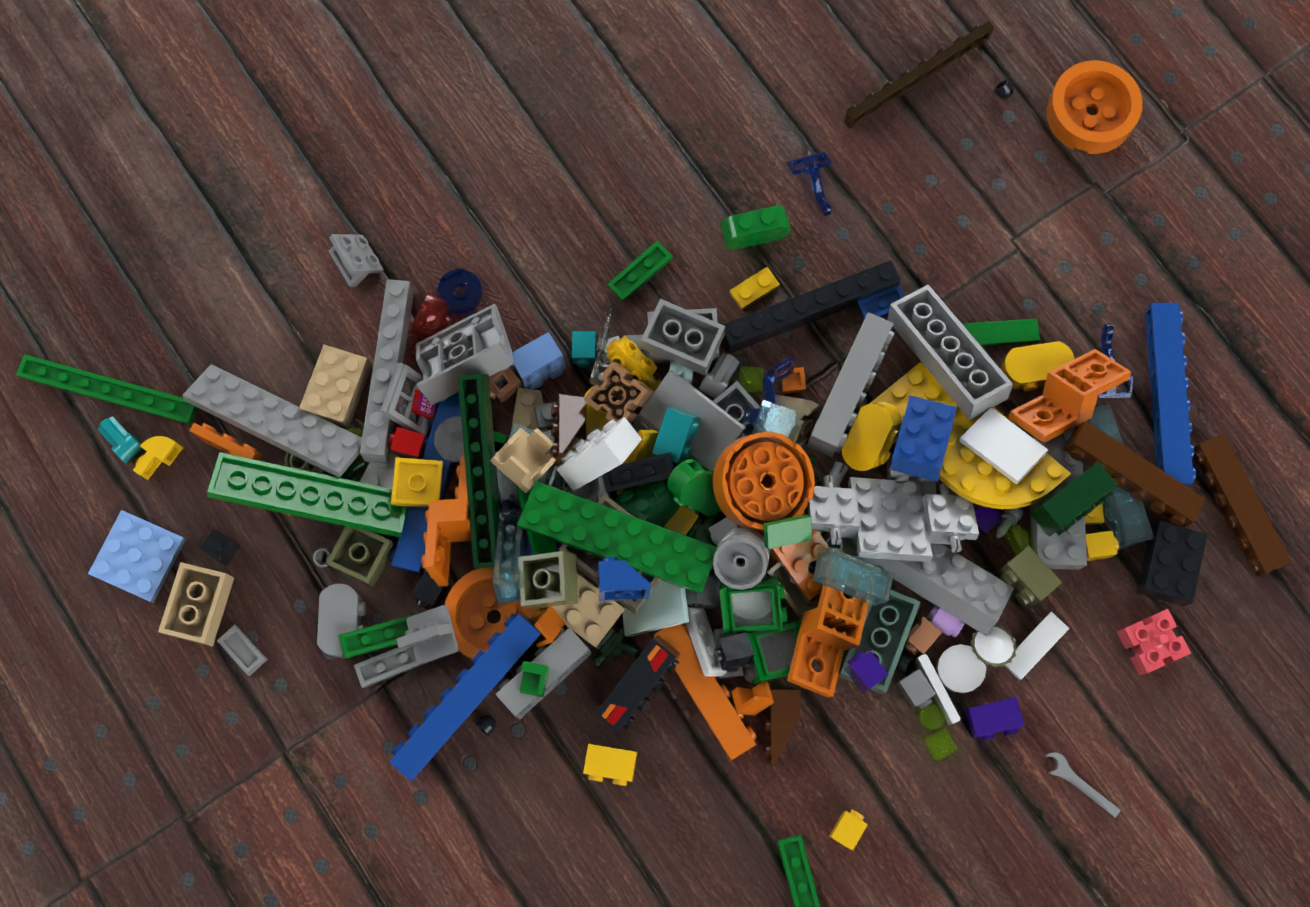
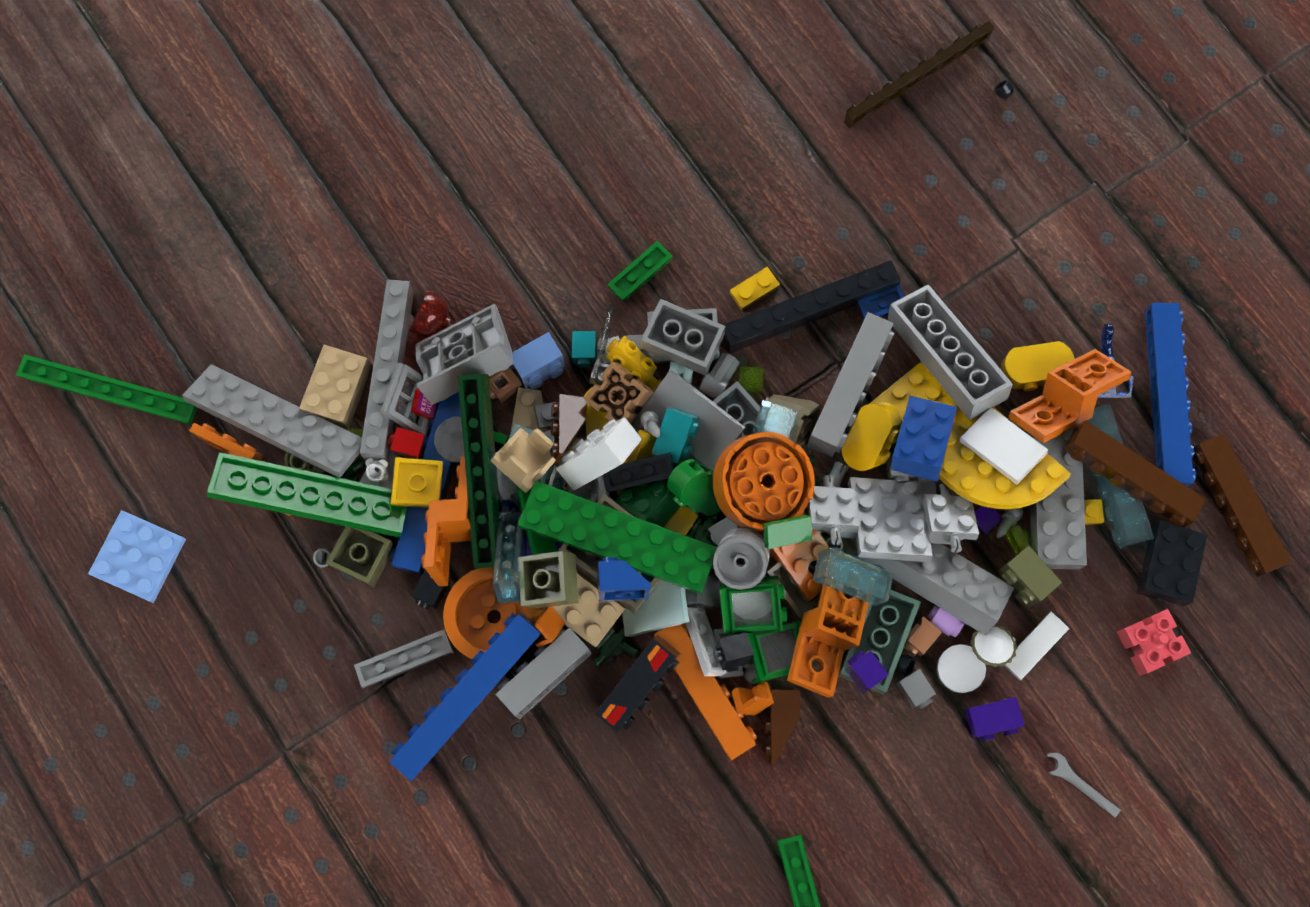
(122, 442): teal piece -> none
(158, 450): yellow brick -> none
(196, 604): tan brick -> none
(219, 547): black brick -> none
(242, 650): light grey tile -> none
(338, 613): light grey brick -> none
(354, 257): light grey bracket -> none
(372, 473): none -> white plate
(372, 637): green tile -> none
(430, 635): light grey bracket -> none
(469, 299): clear blue tile -> none
(486, 724): black hinge -> none
(534, 679): green panel -> none
(610, 763): yellow brick -> none
(650, 422): none -> light grey bar
(755, 227): green brick -> none
(769, 379): clear blue piece -> none
(794, 382): orange plate -> none
(813, 170): clear blue piece -> none
(849, 829): yellow brick -> none
(932, 717): clear neon green plate -> none
(940, 744): clear neon green plate -> none
(941, 696): white tile -> none
(1004, 332): green tile -> none
(1075, 500): dark green brick -> none
(1101, 545): yellow brick -> none
(1102, 88): orange brick -> none

